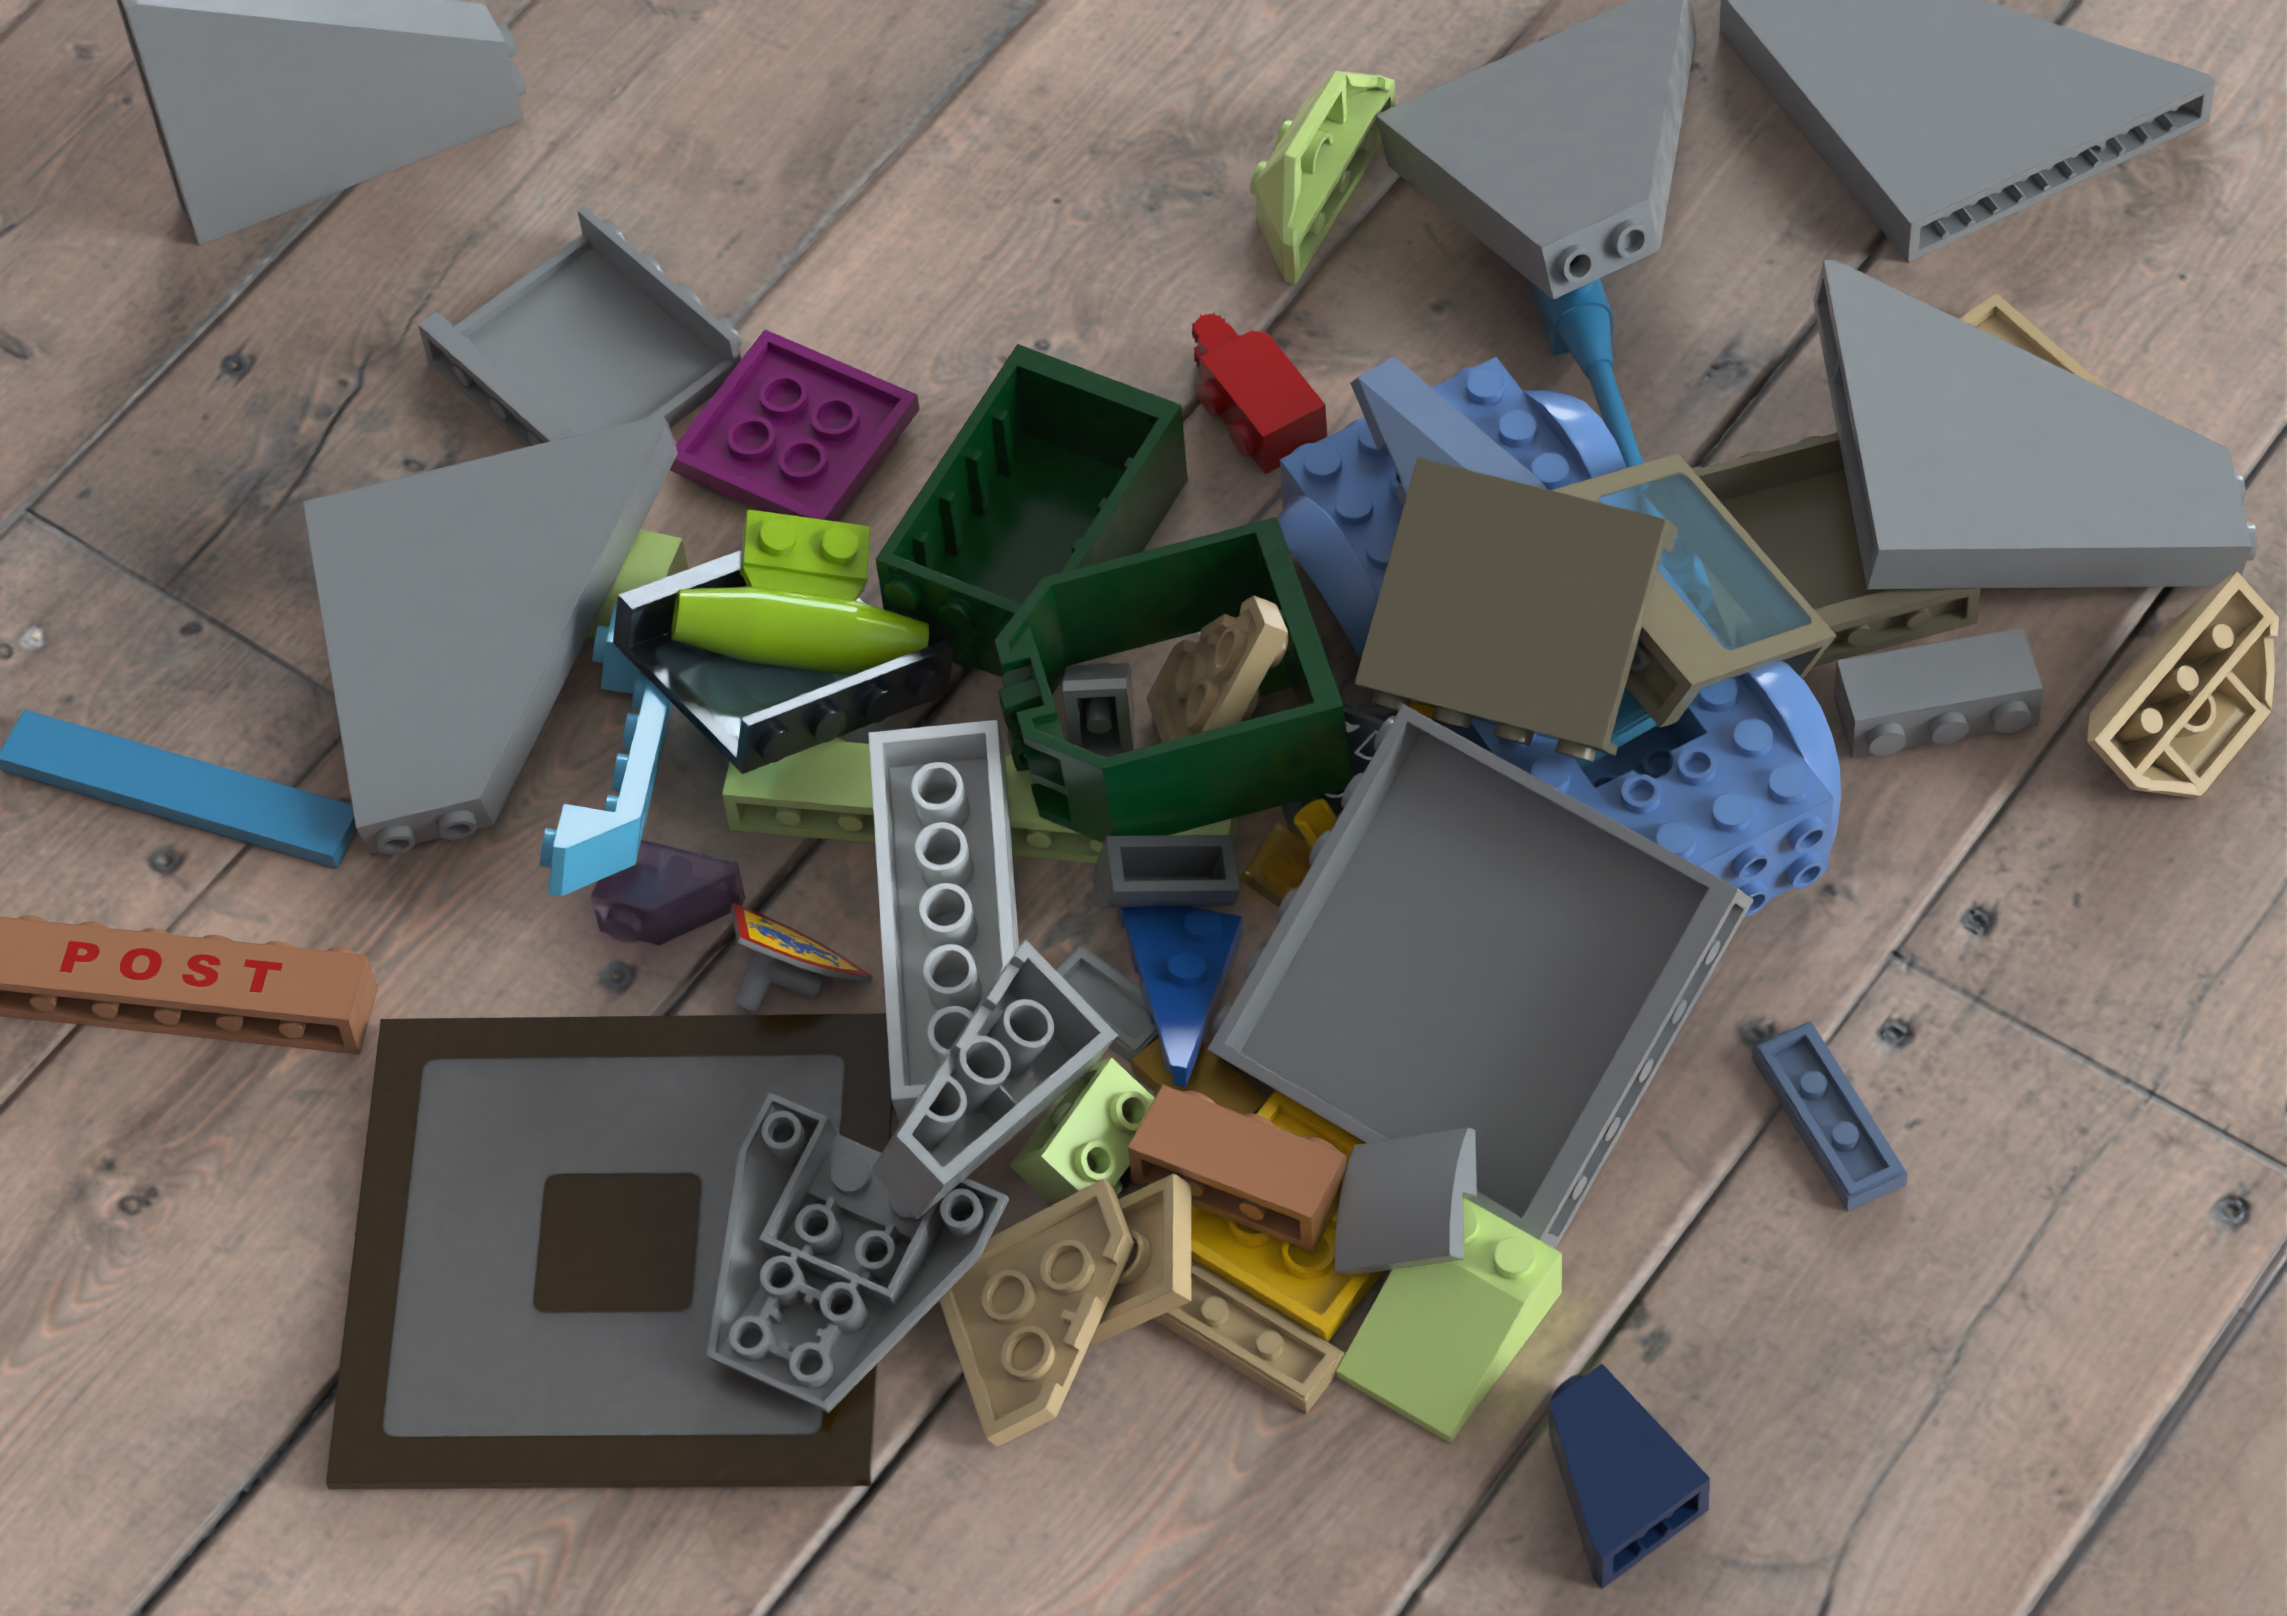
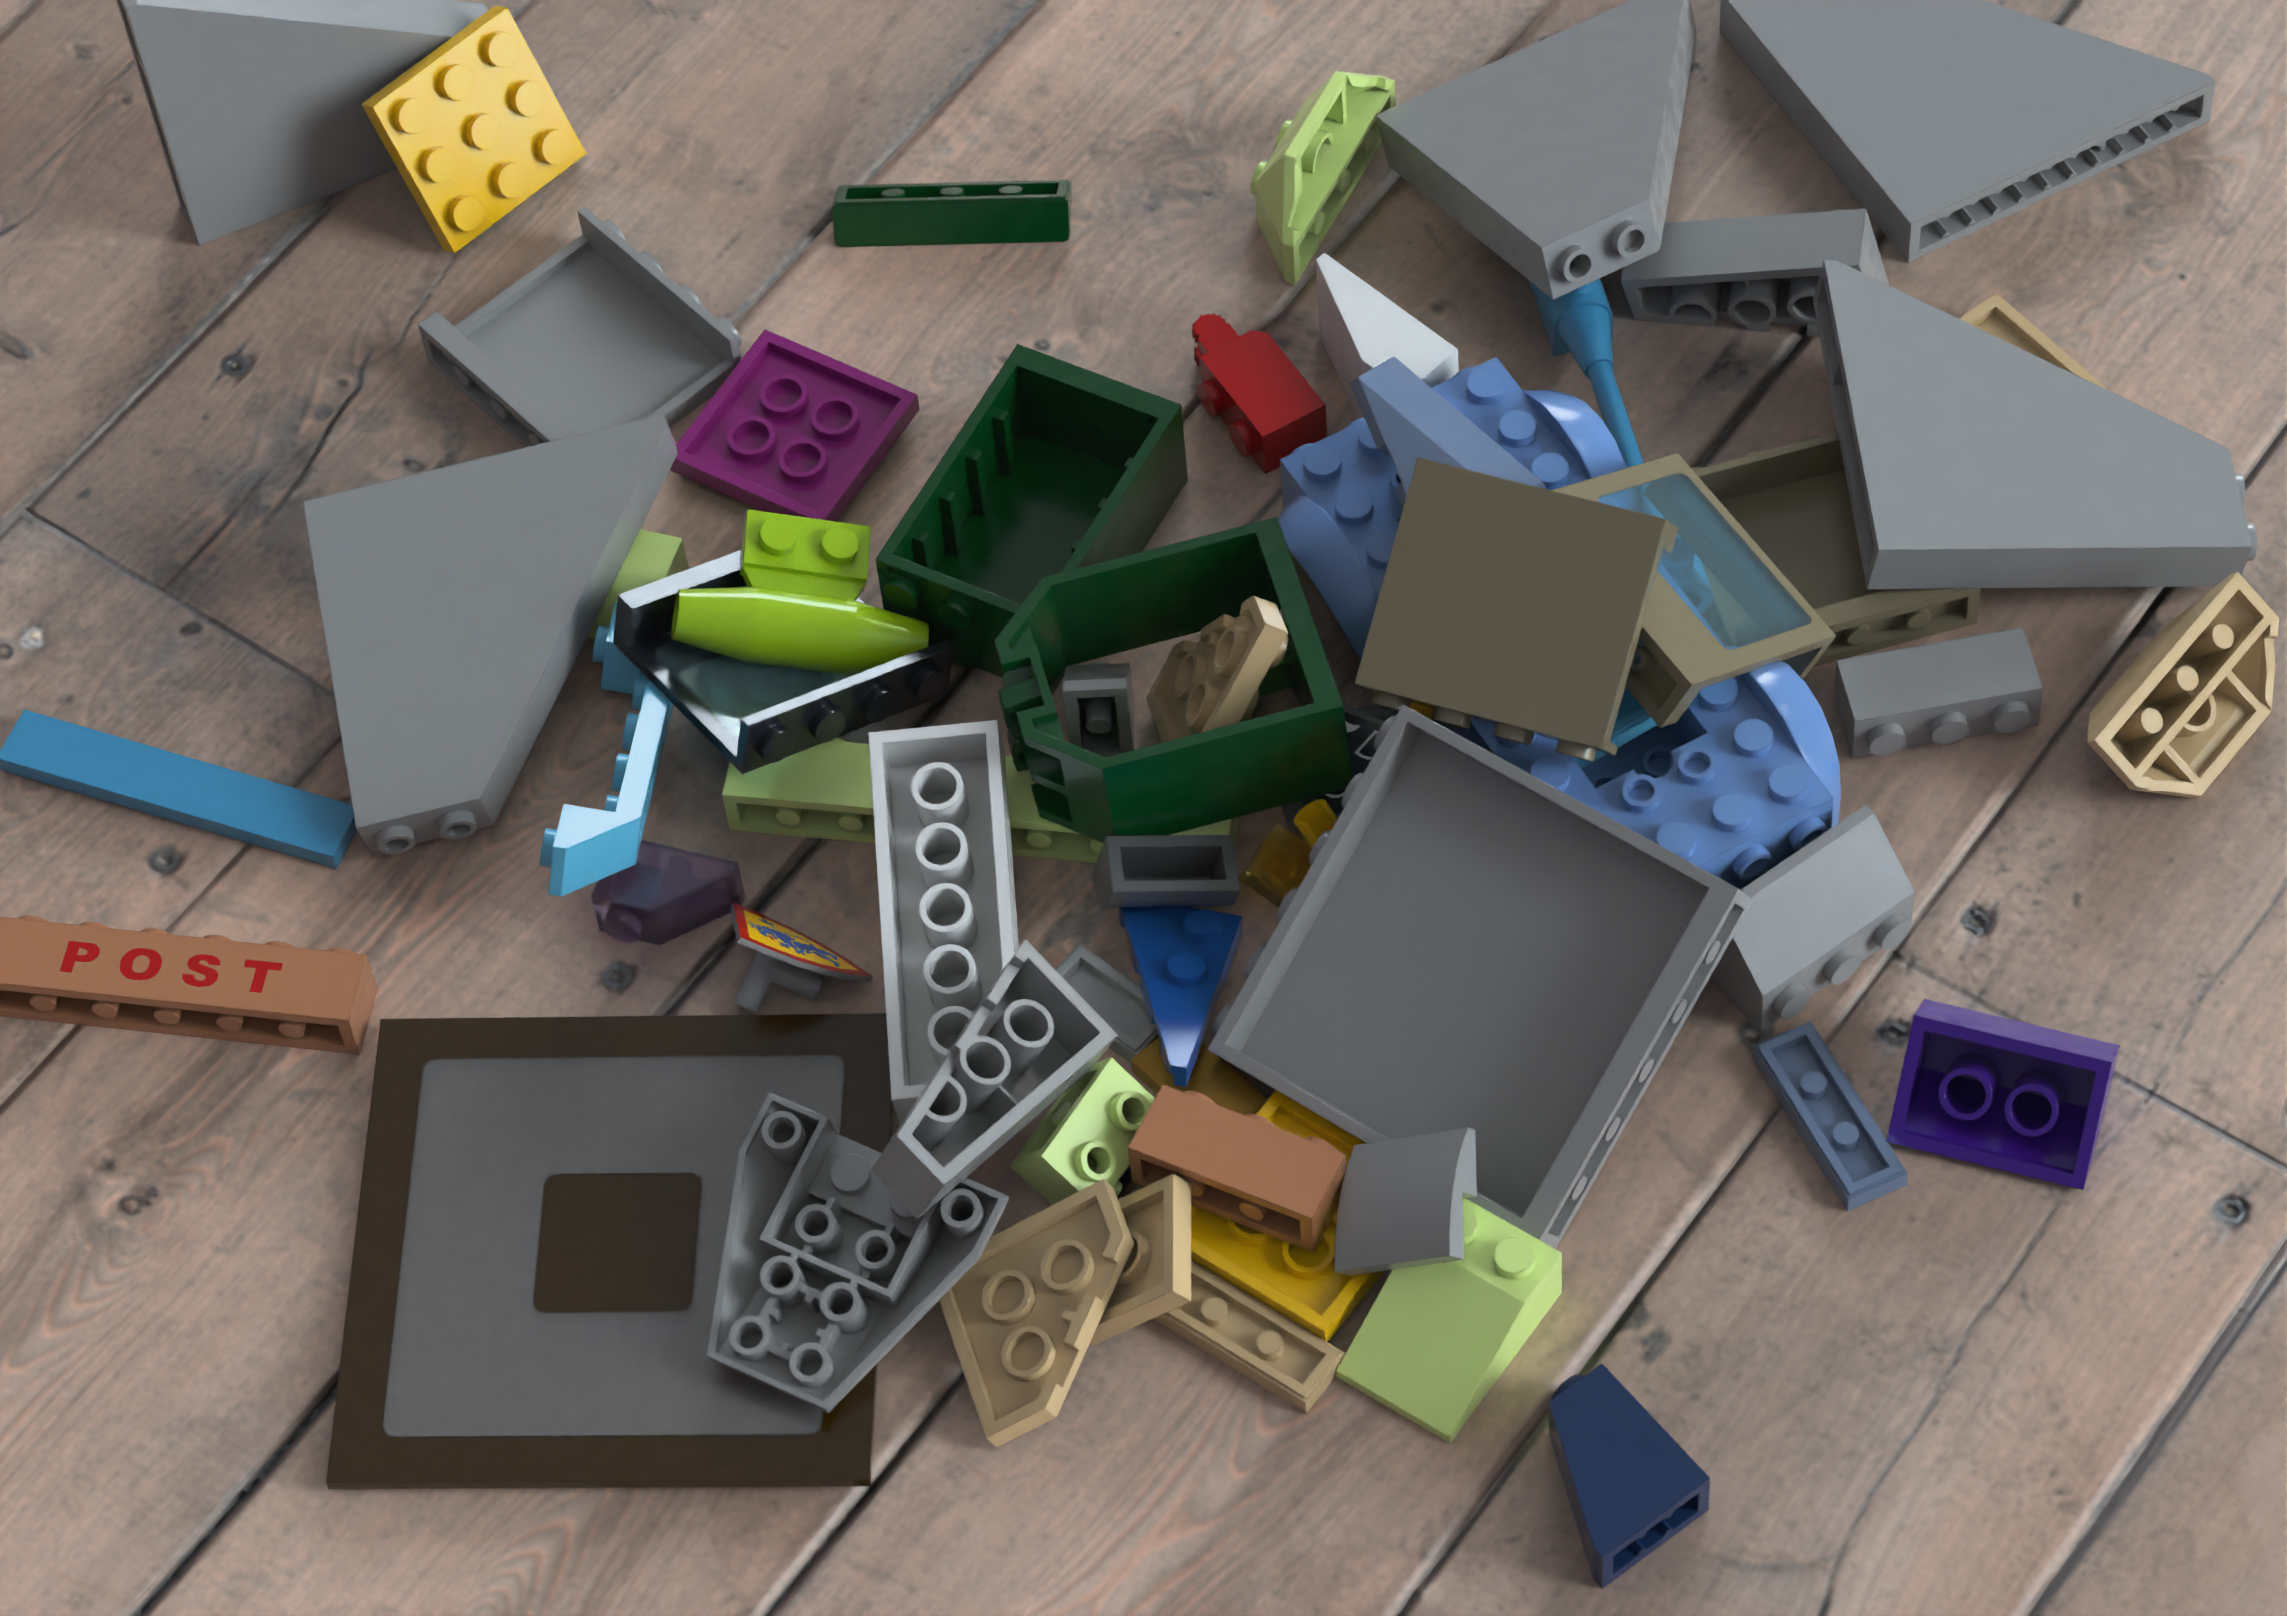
(474, 128): none -> yellow plate
(952, 213): none -> dark green slope
(1367, 329): none -> white slope
(1748, 268): none -> light grey wedge
(1816, 920): none -> light grey slope
(2002, 1093): none -> dark purple slope

